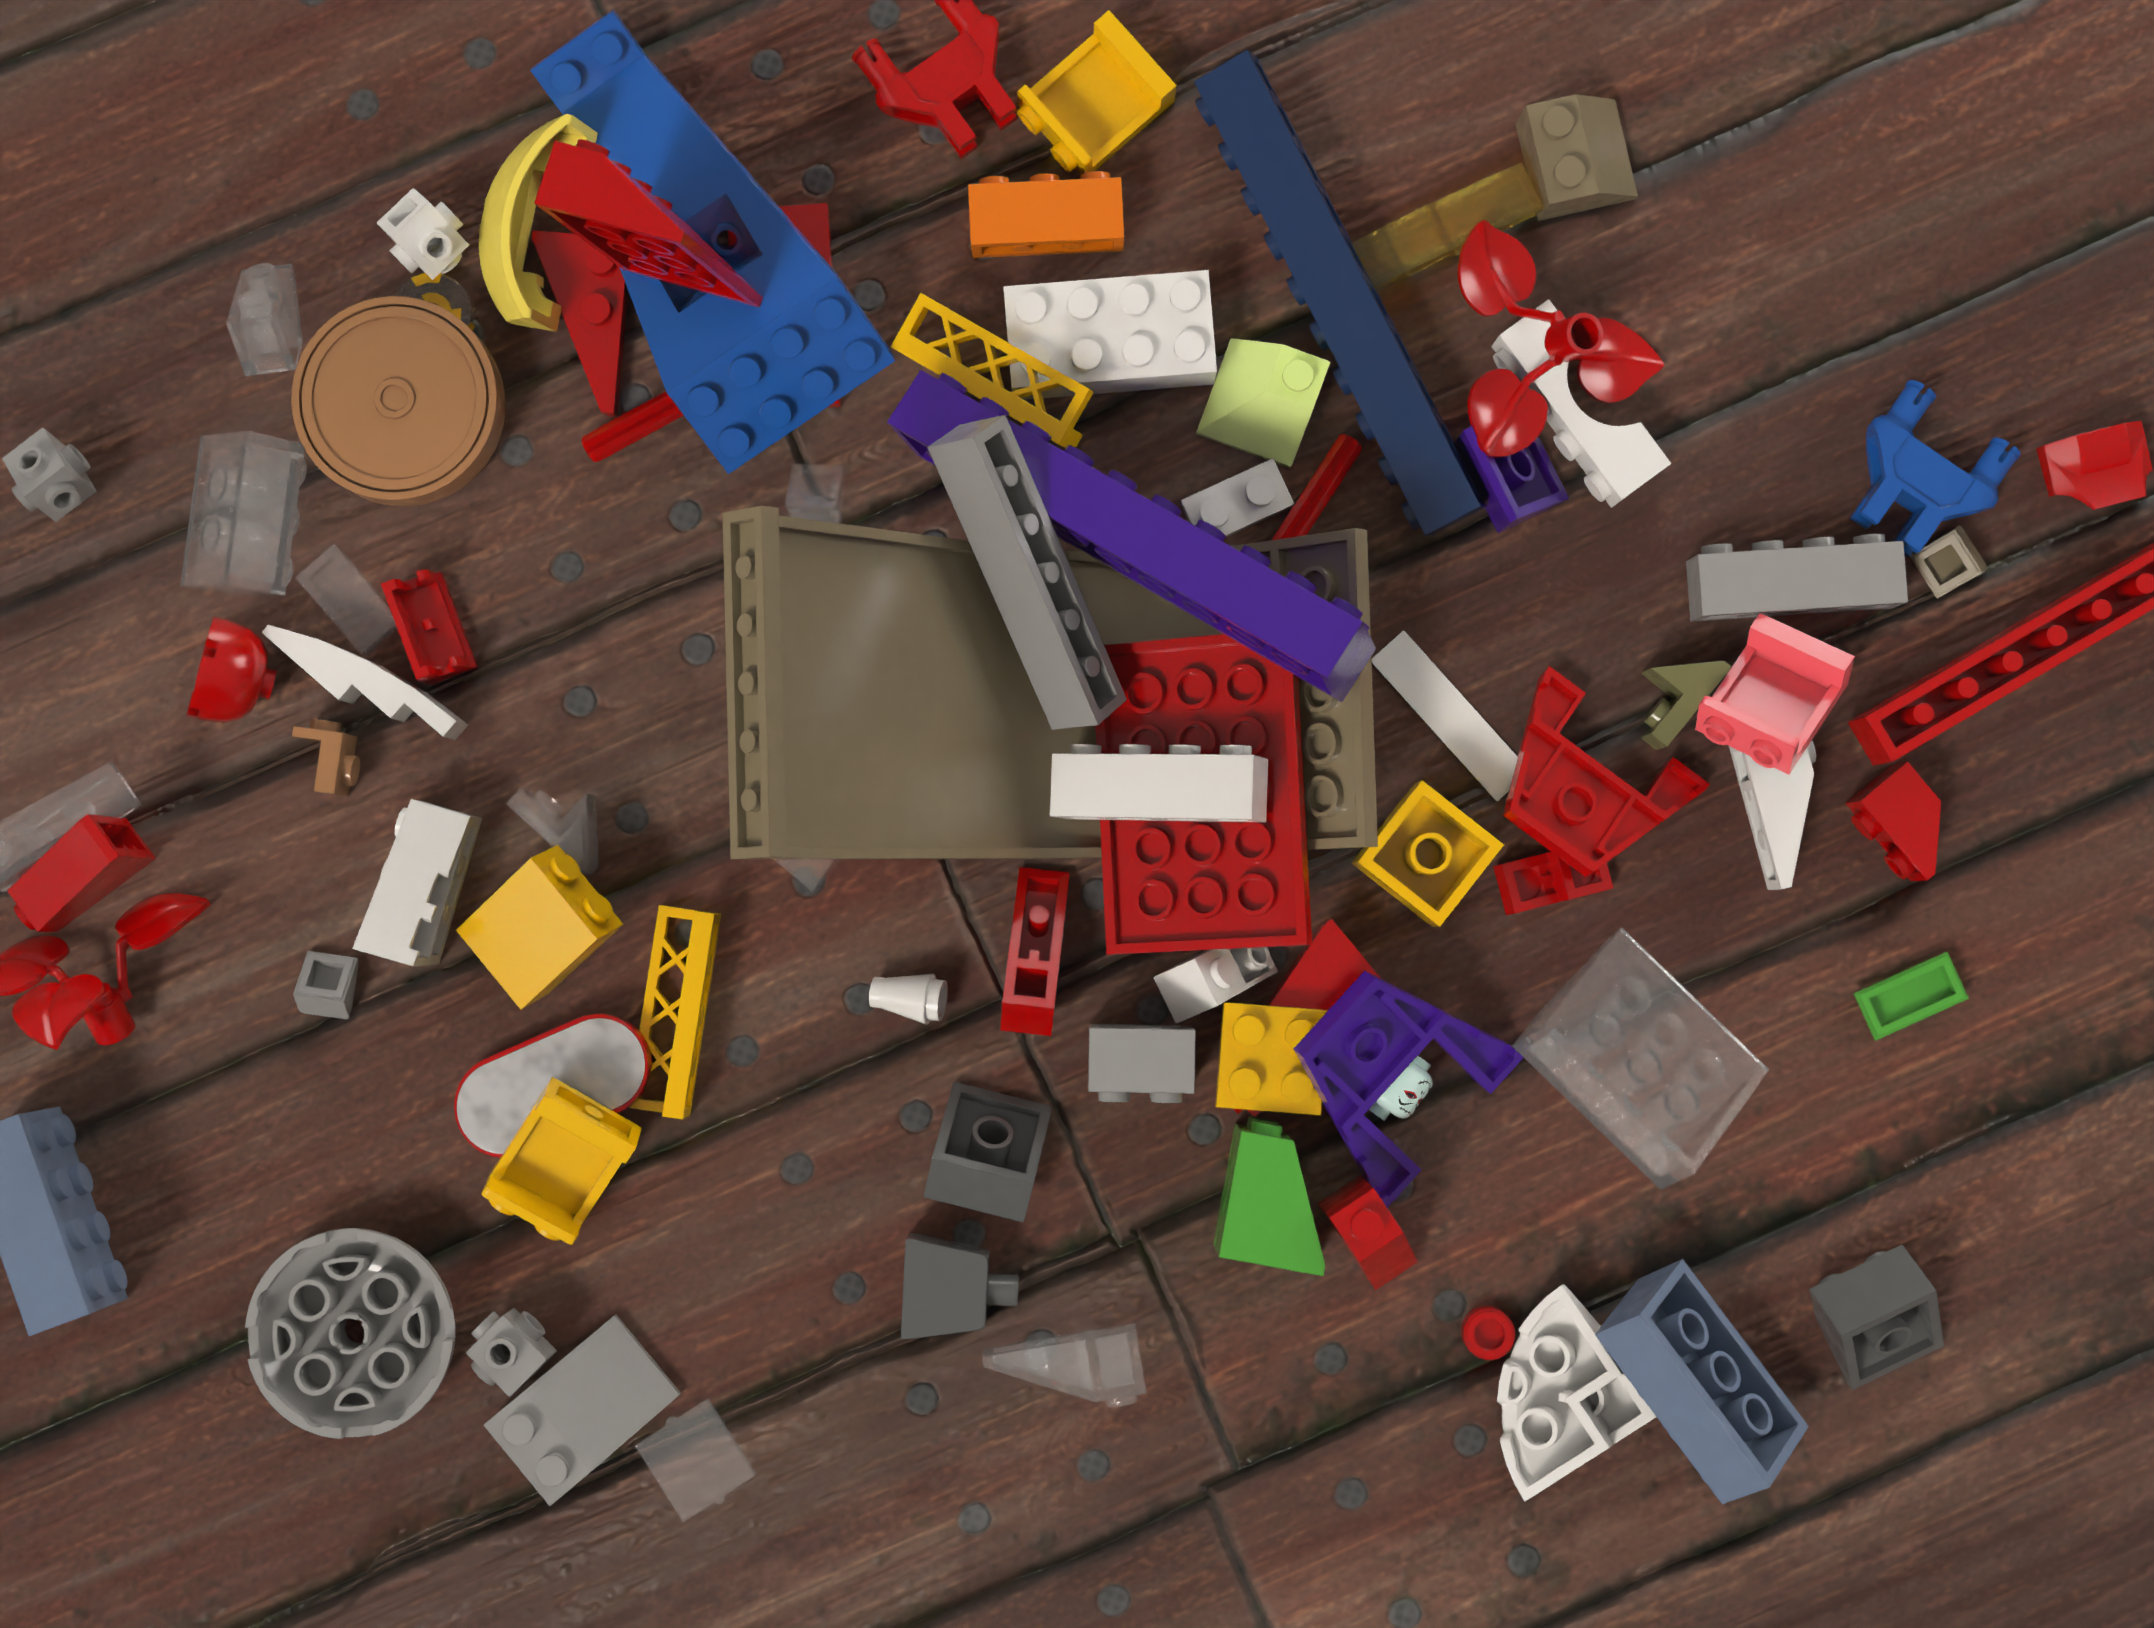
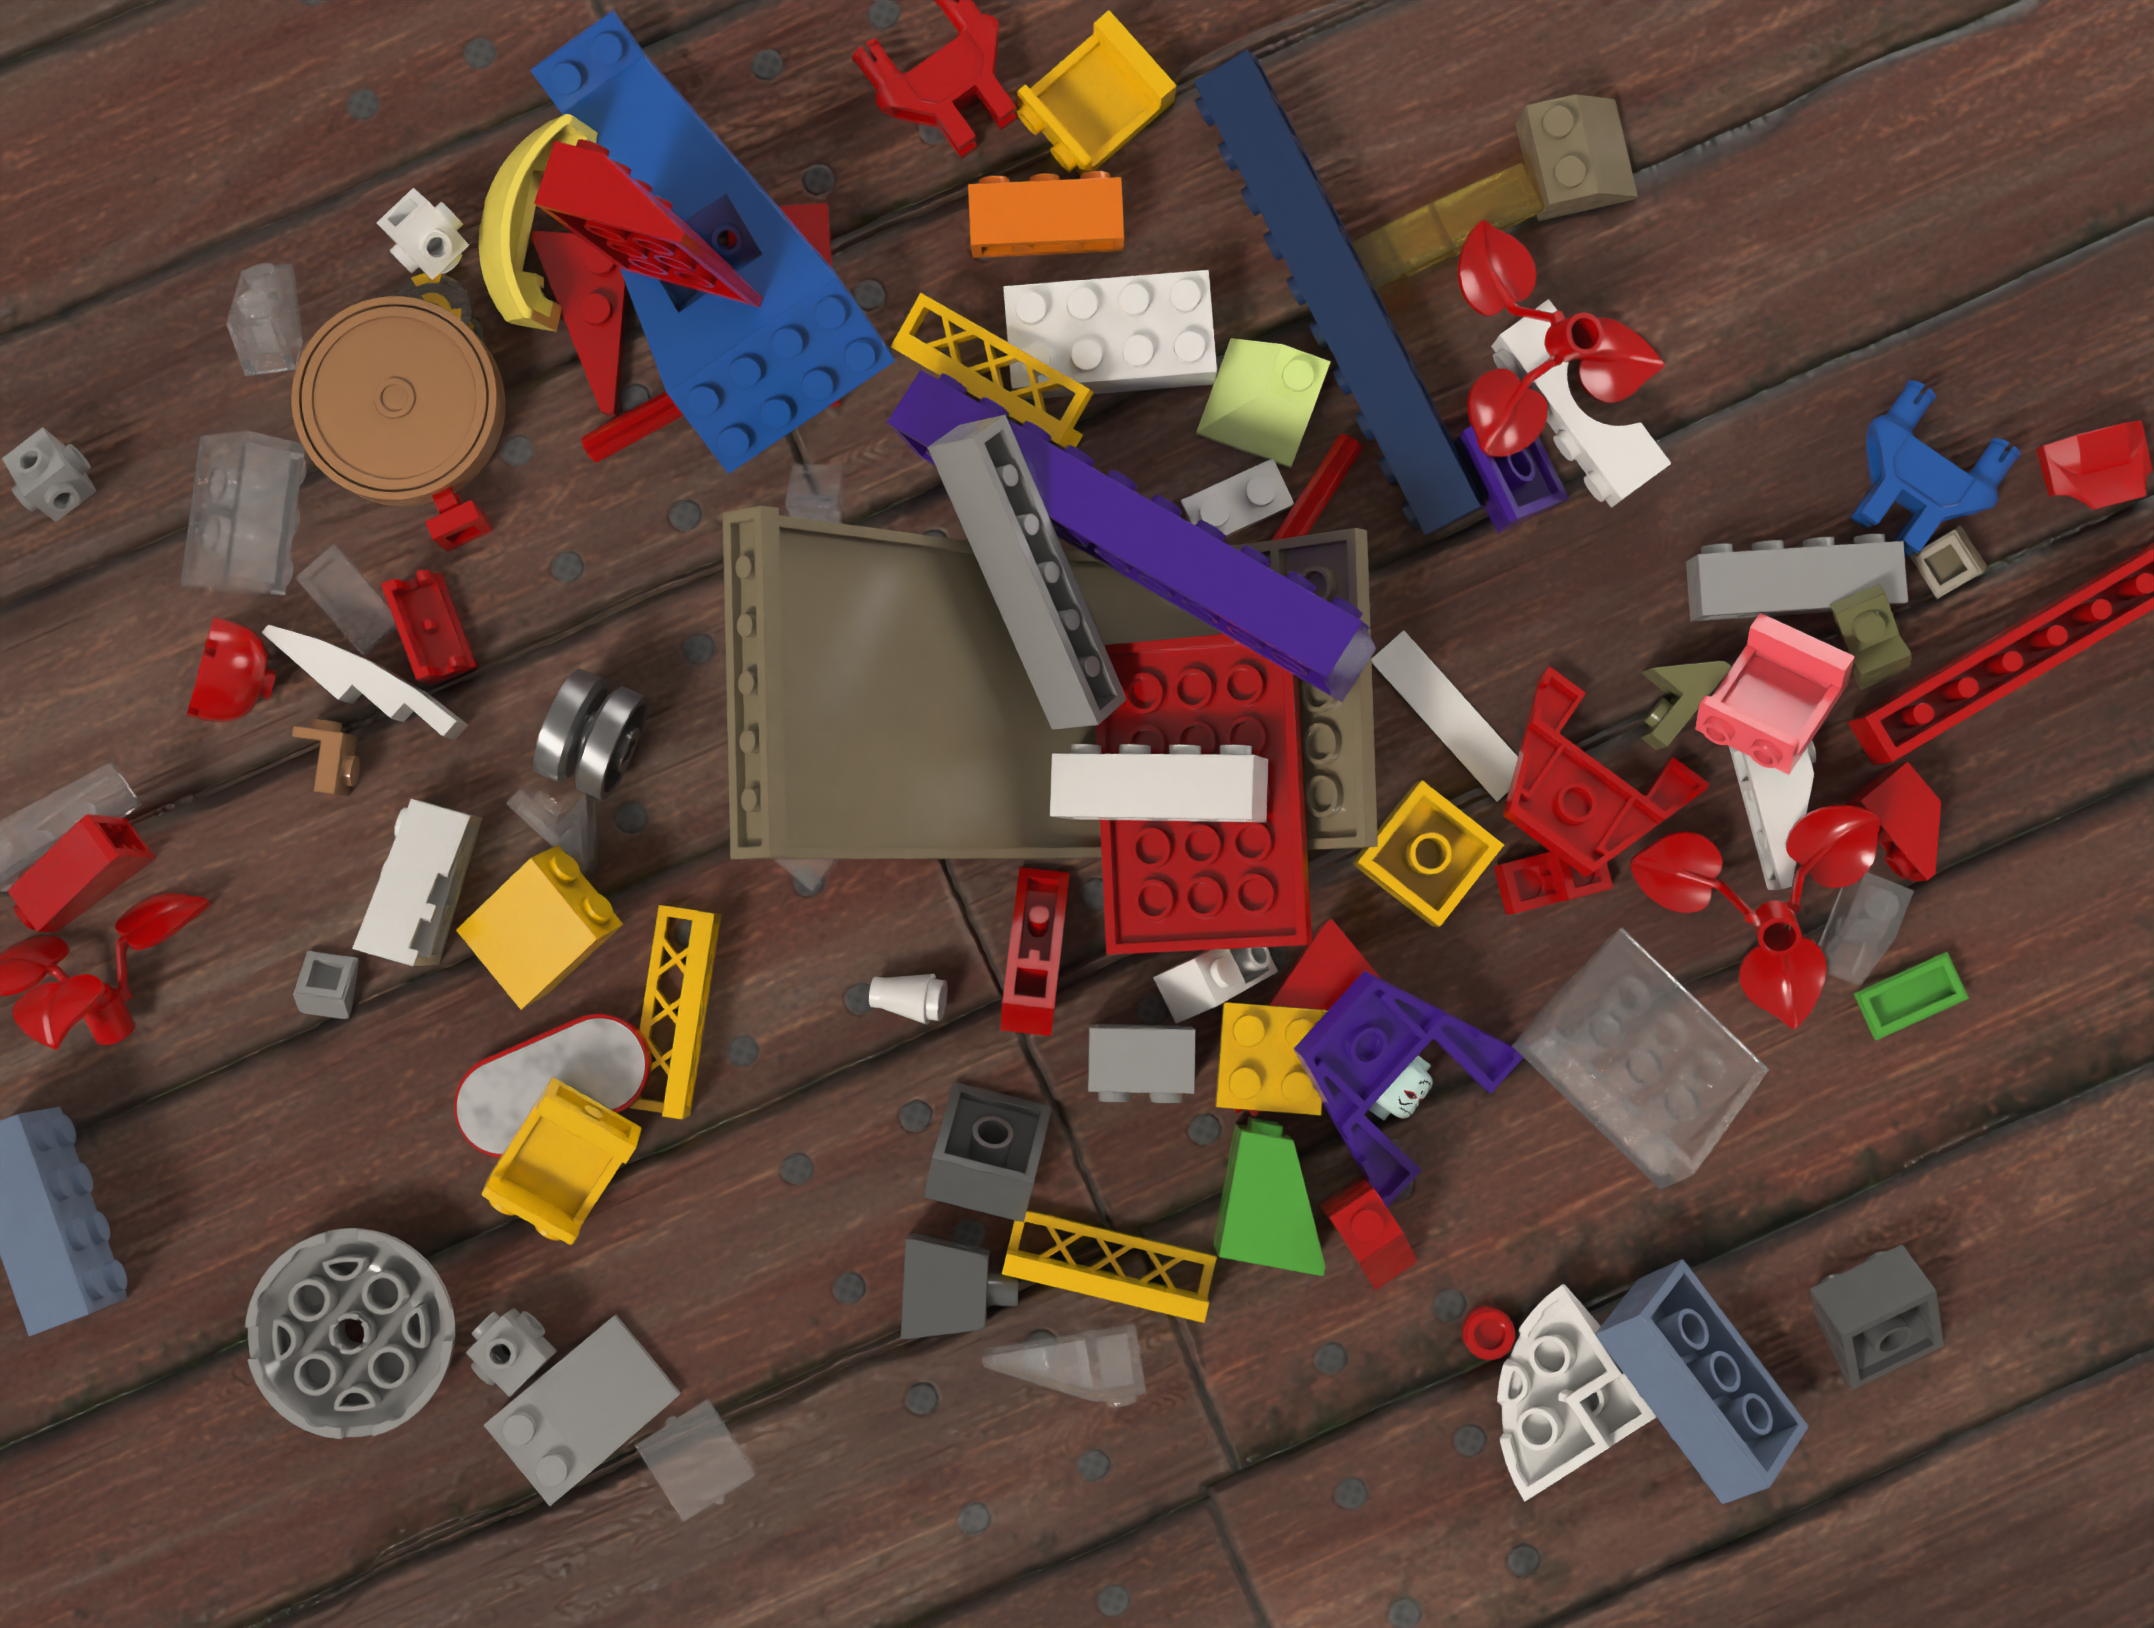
(457, 521): none -> red tile
(590, 734): none -> flat silver wheel
(1107, 1284): none -> yellow fence
(1785, 968): none -> red plant
(1863, 926): none -> clear slope
(1871, 636): none -> olive slope

